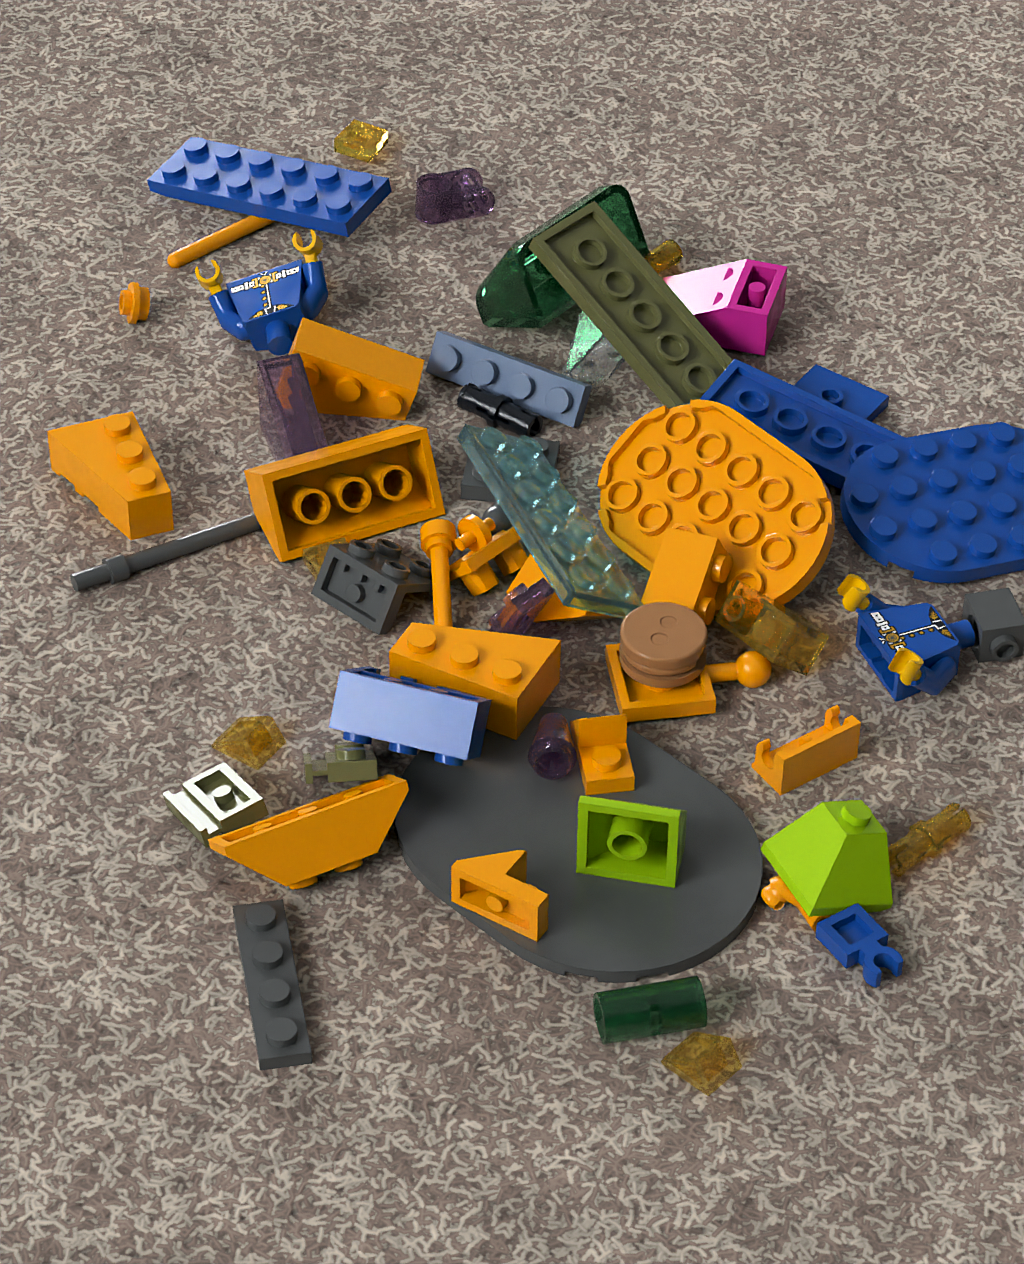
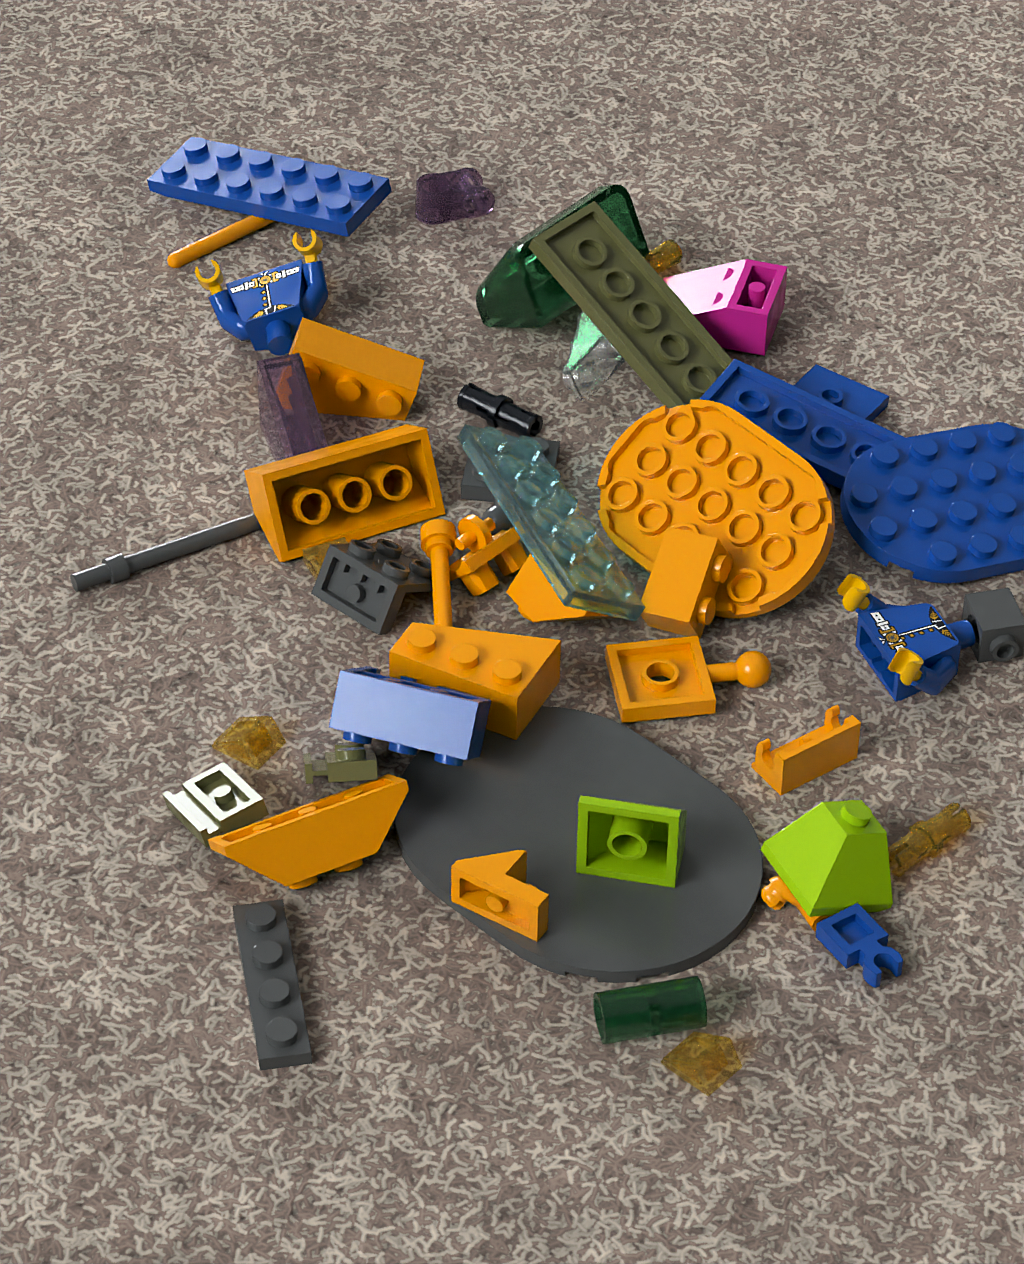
(116, 471): light orange wedge -> none
(134, 303): light orange plate -> none
(361, 141): clear yellow plate -> none
(499, 373): sand blue plate -> none
(521, 608): plate -> none
(552, 748): cone -> none
(603, 754): light orange slope -> none
(663, 645): medium nougat head -> none
(771, 628): clear yellow slope -> none

